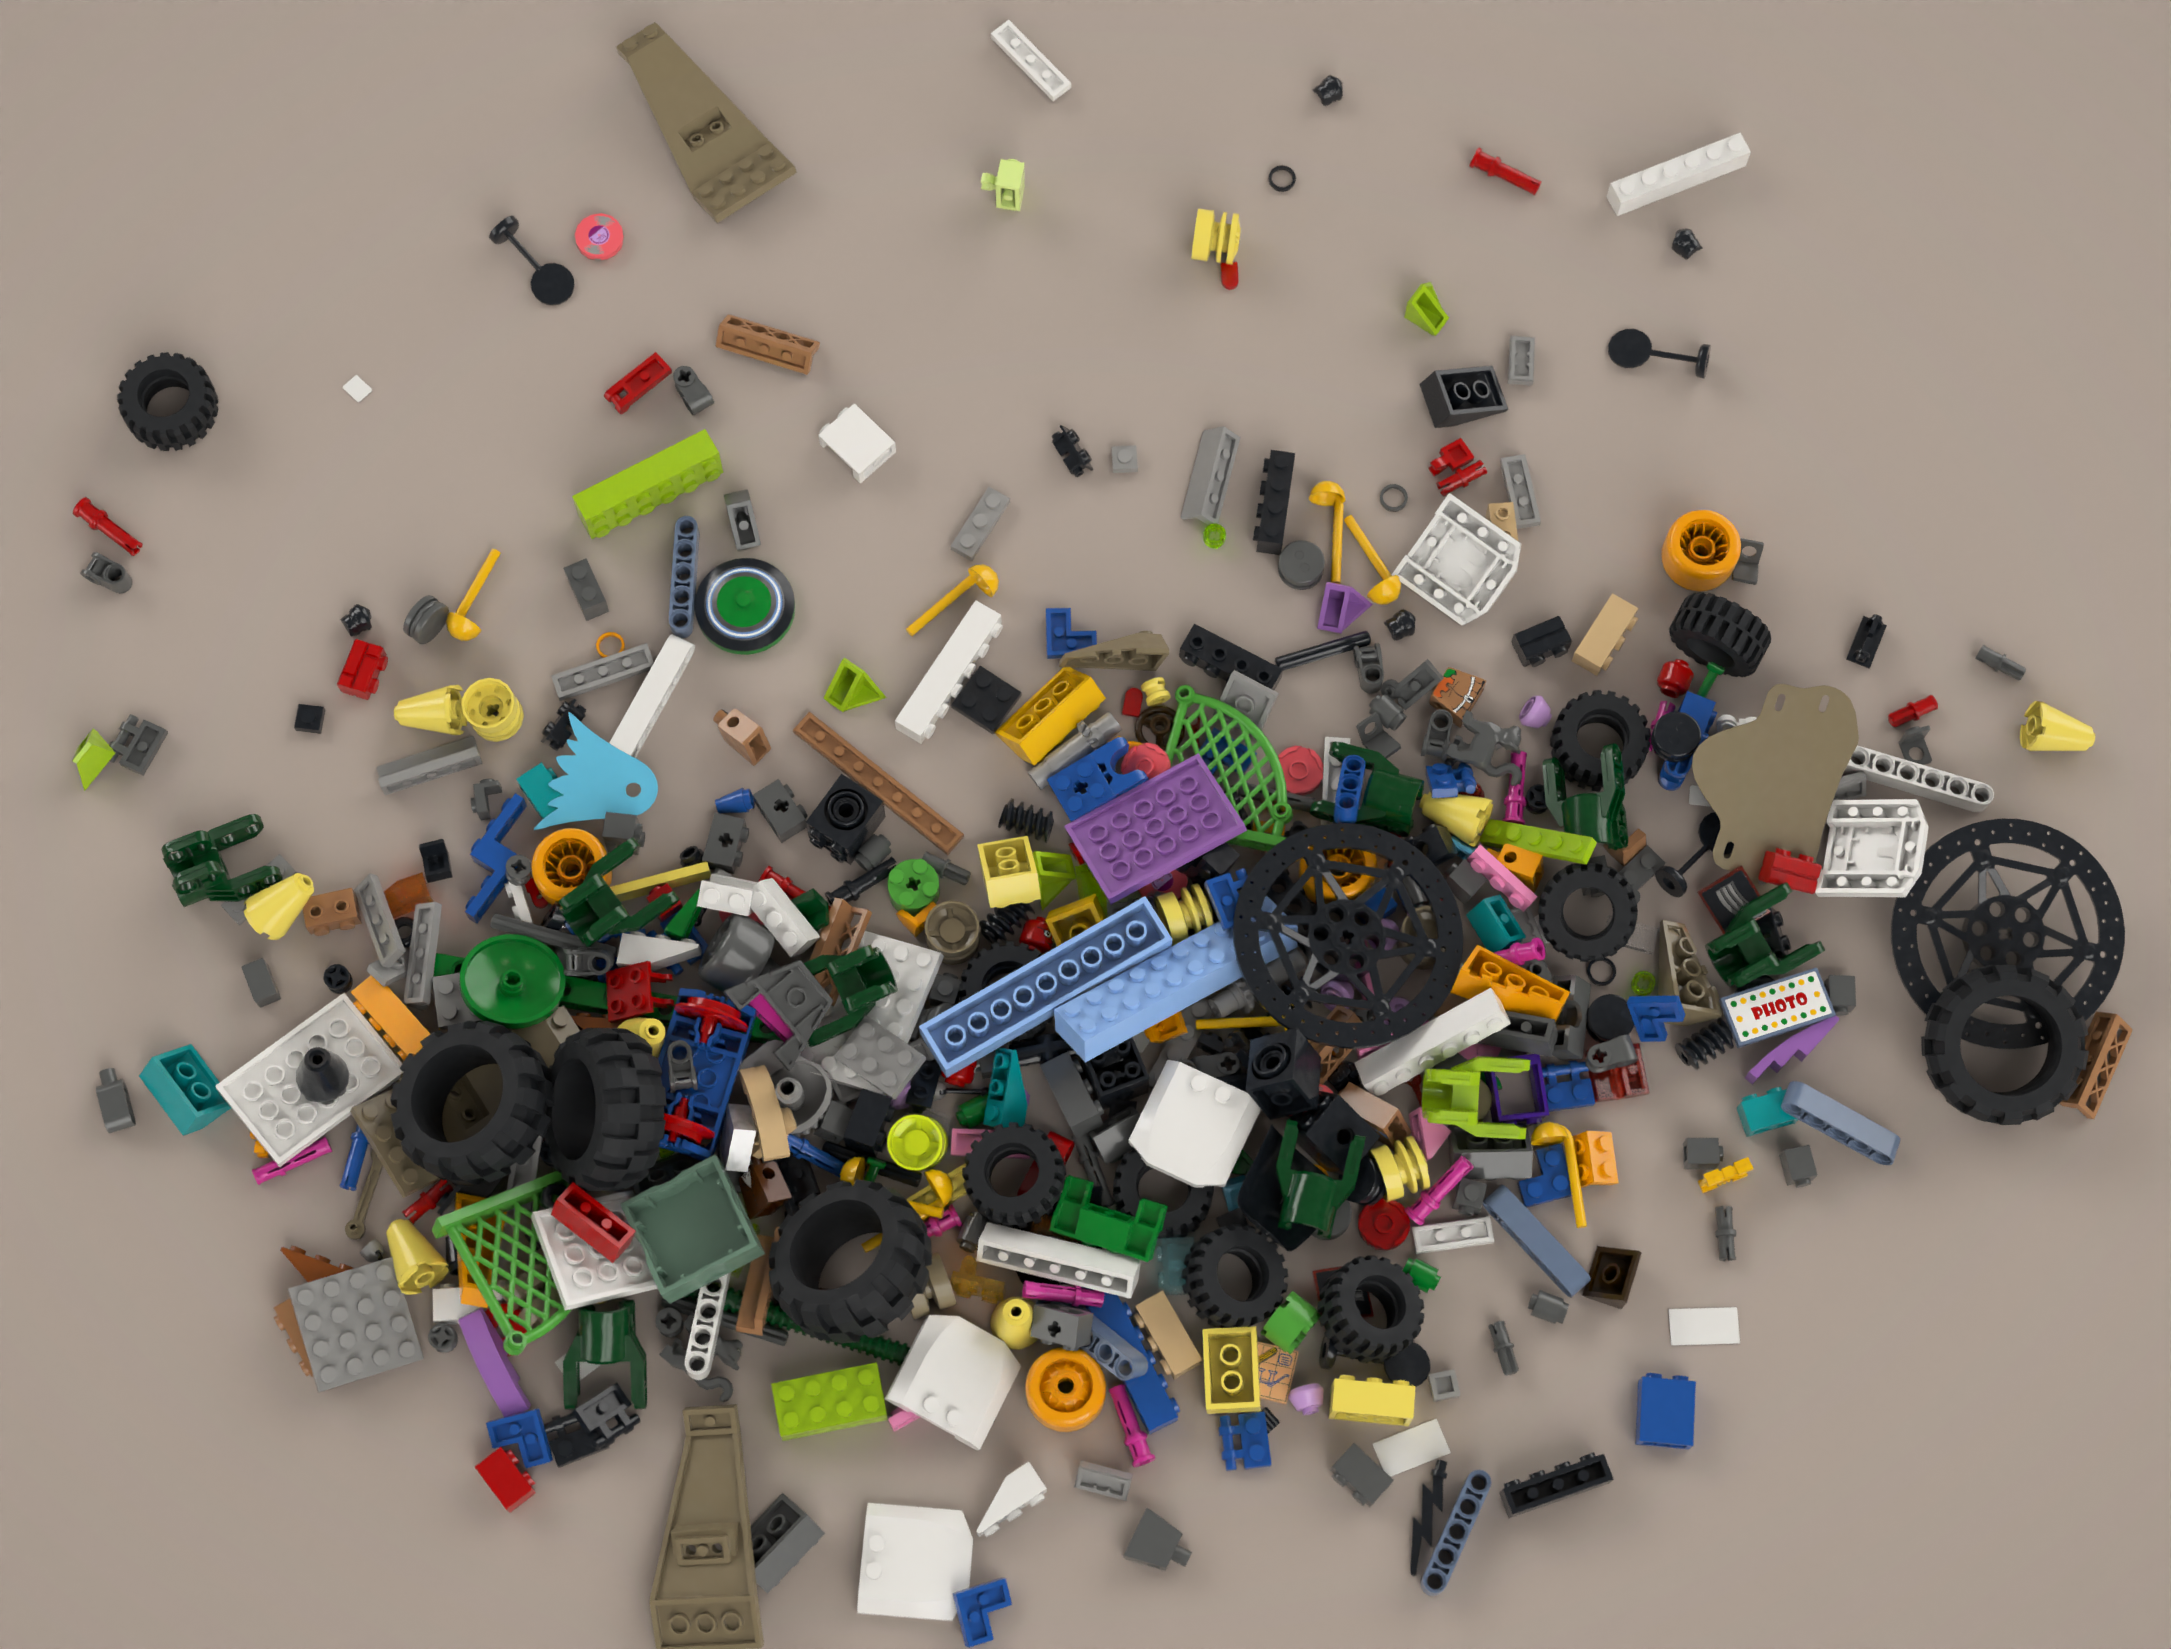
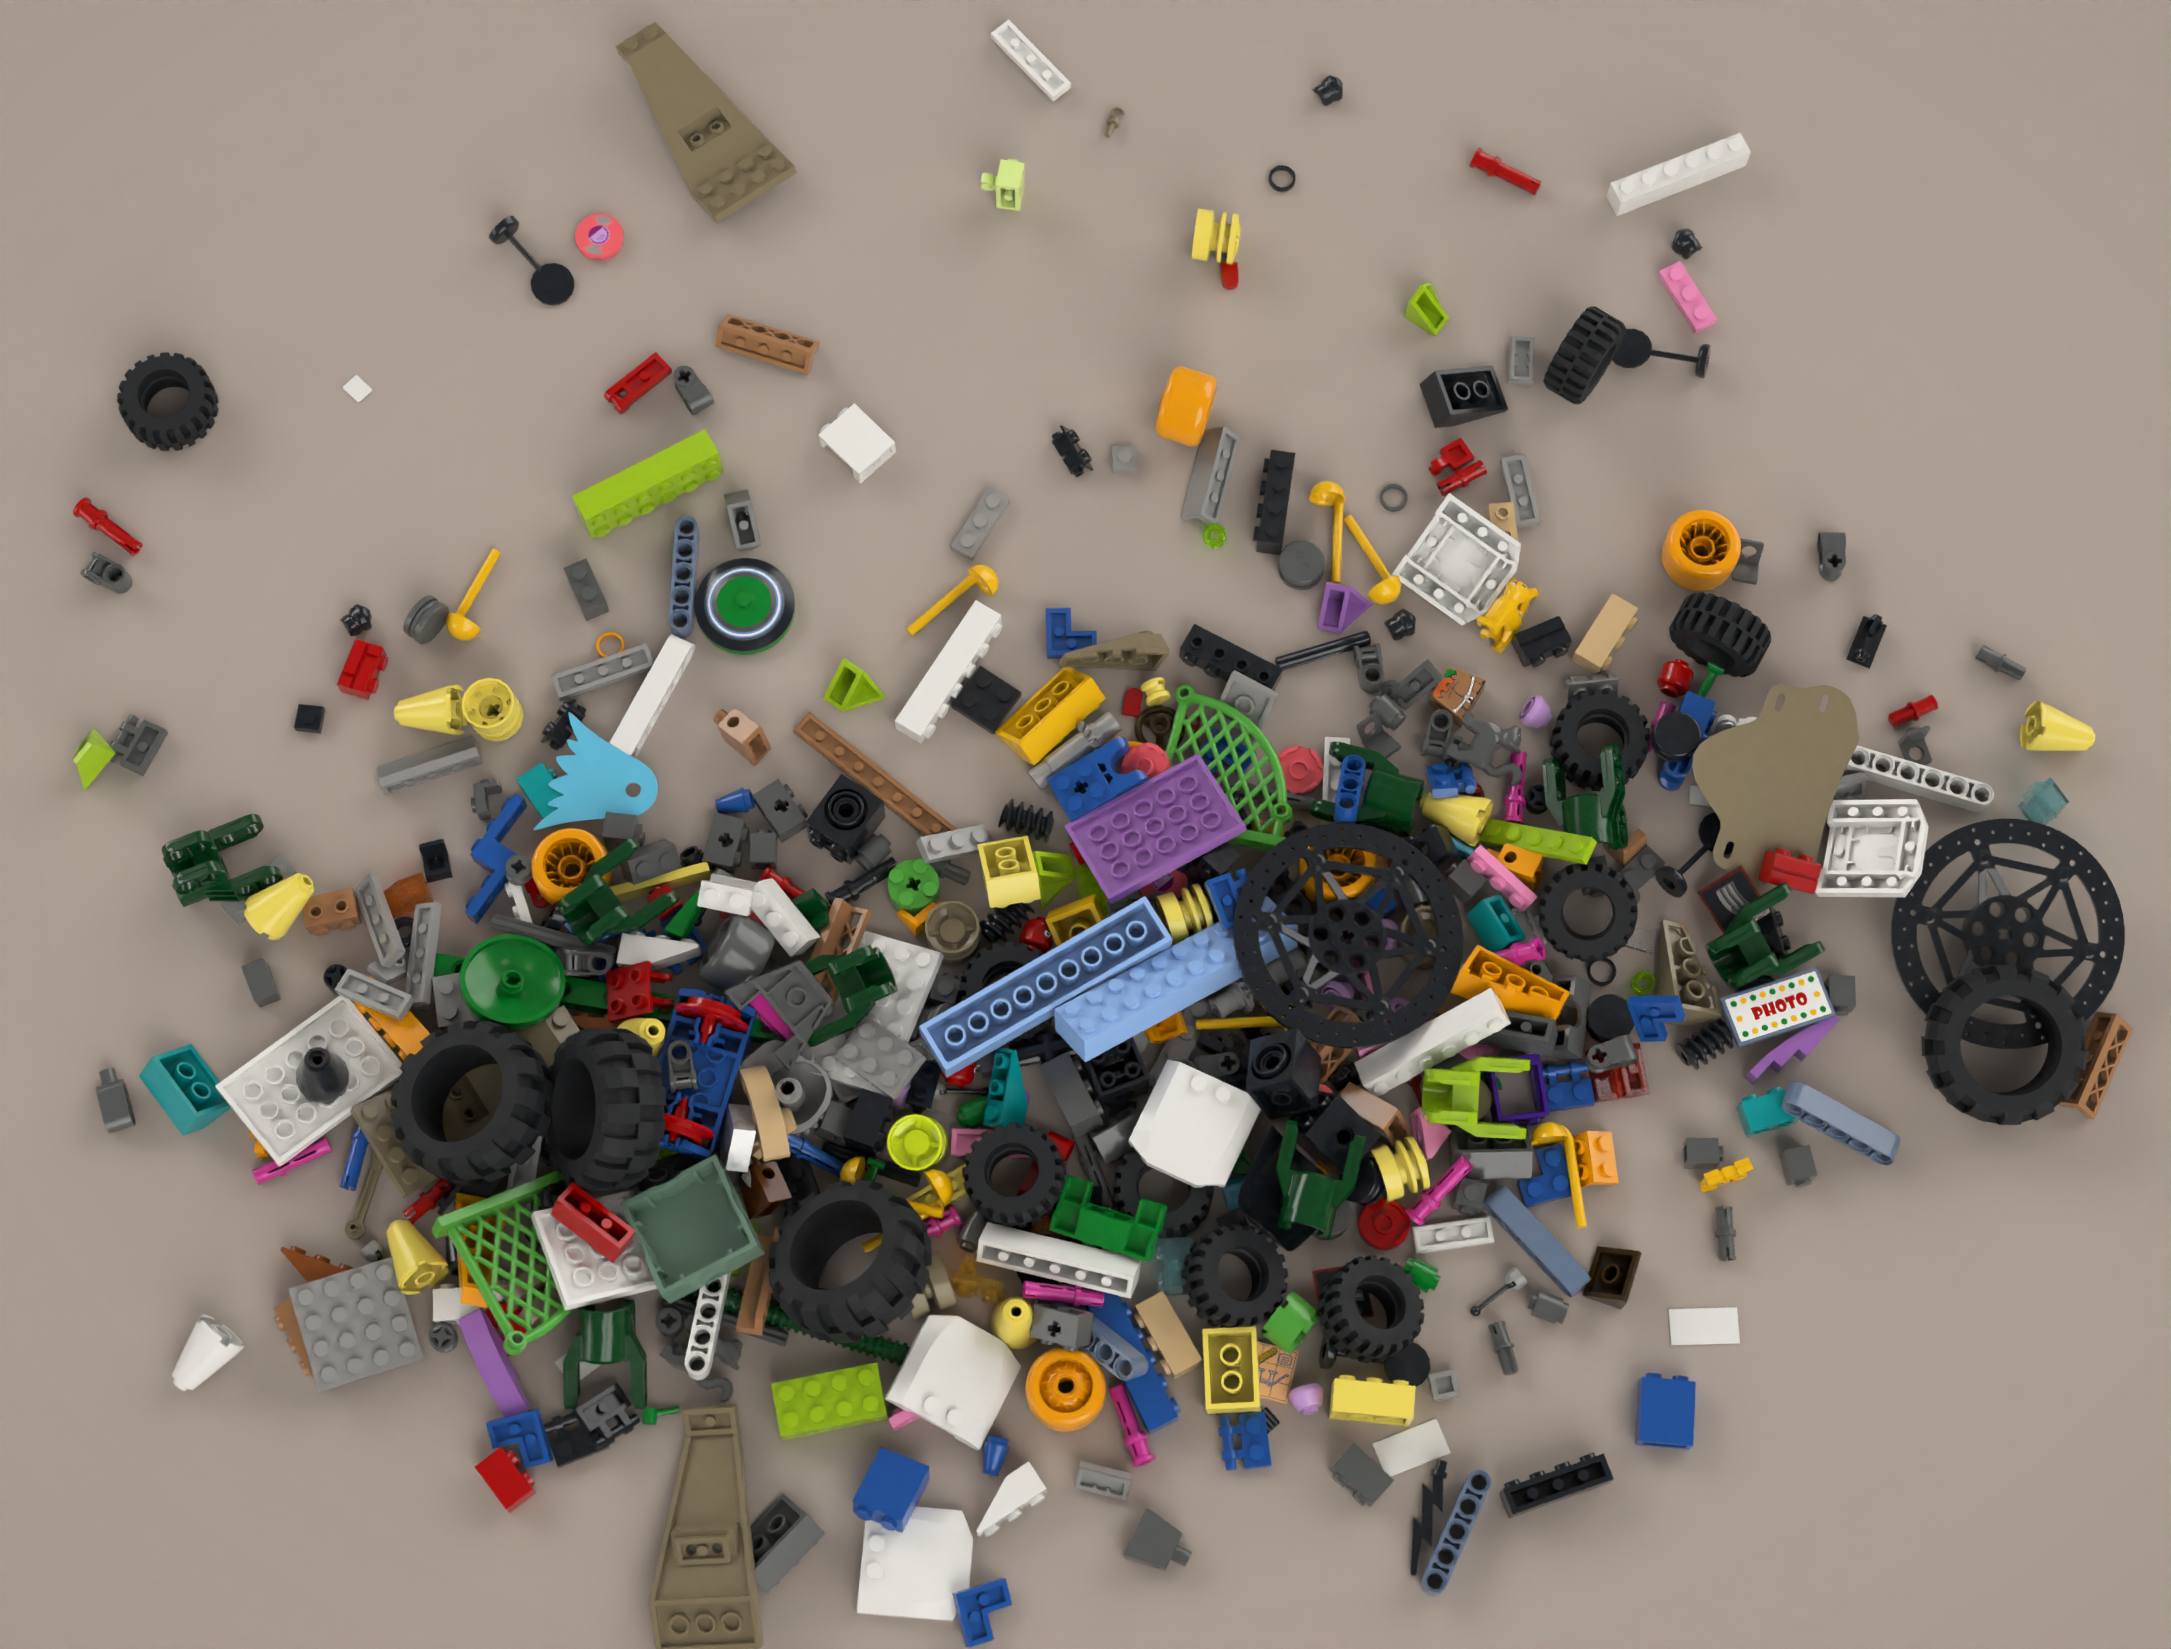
(205, 1353): none -> white cone
(374, 994): none -> light grey plate
(650, 861): none -> dark grey brick
(650, 1414): none -> green hand
(763, 849): none -> dark grey brick
(891, 1490): none -> blue brick
(952, 844): none -> light grey plate
(994, 1454): none -> blue cone
(1113, 122): none -> dark tan hand
(1185, 406): none -> light orange wheel
(1504, 617): none -> yellow animal
(1513, 1280): none -> hinge
(1580, 684): none -> light grey hinge
(1584, 355): none -> black tyre
(1687, 297): none -> bright pink plate
(1831, 552): none -> dark grey piece
(2043, 802): none -> clear light blue brick

